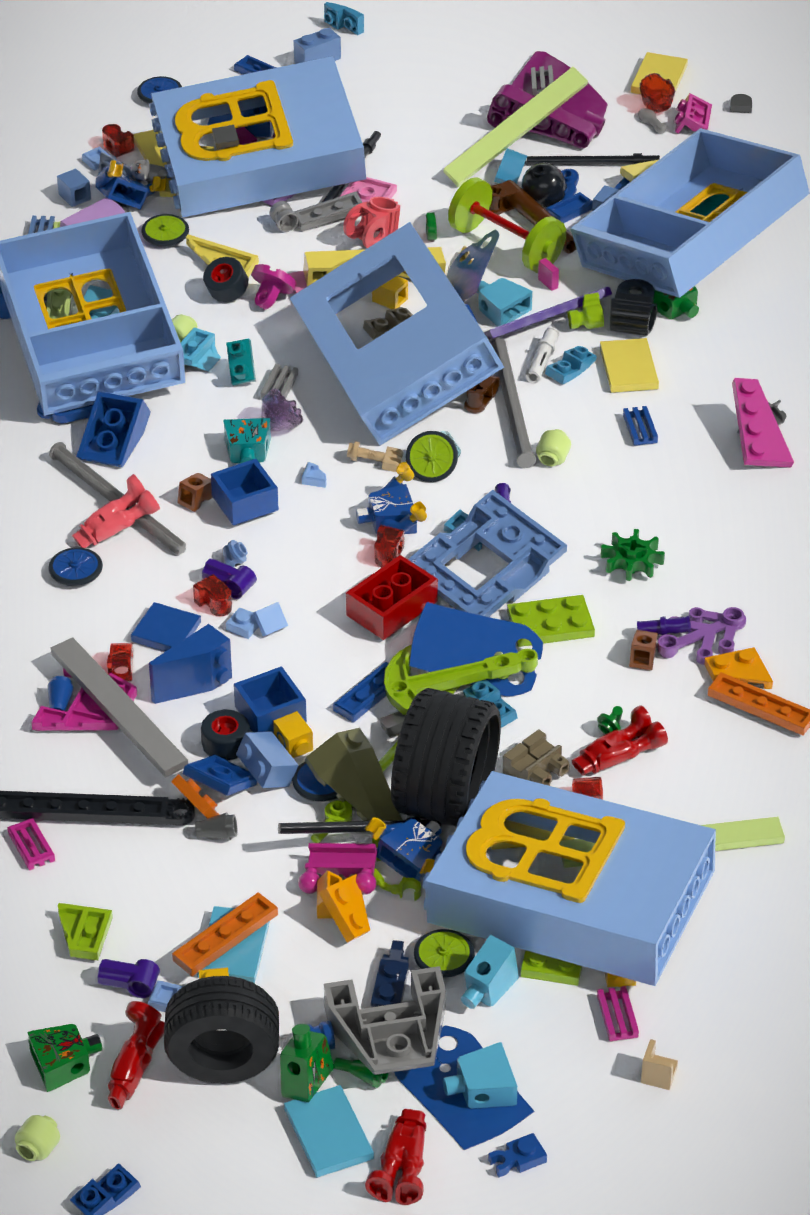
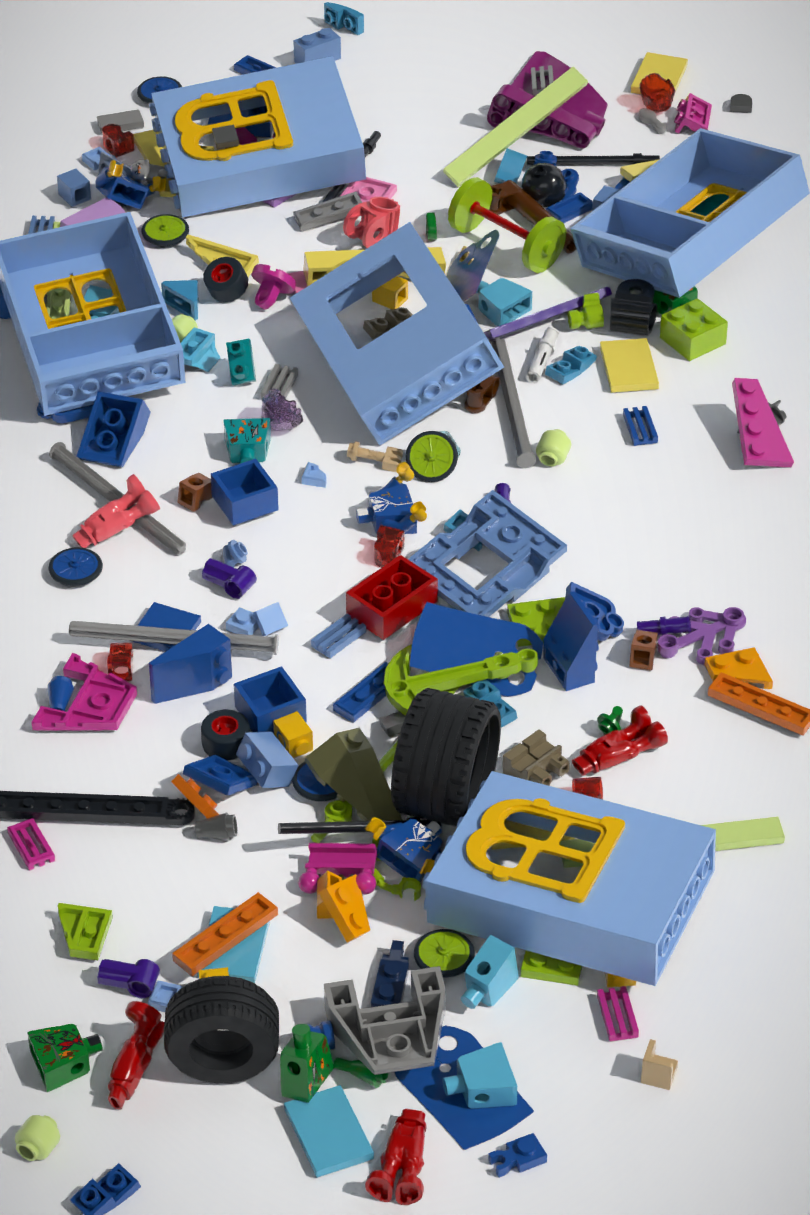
(119, 707): light grey tile -> none
(126, 120): none -> light grey tile
(166, 635): none -> light grey axle
(182, 296): none -> dark azure slope
(213, 594): clear red leg -> none
(284, 216): light grey wheel -> none
(335, 634): none -> medium blue tile
(545, 157): none -> blue plate
(548, 274): dark pink tile -> none
(572, 644): none -> blue slope
(601, 608): none -> blue plate
(632, 554): green gear -> none
(693, 329): none -> lime brick

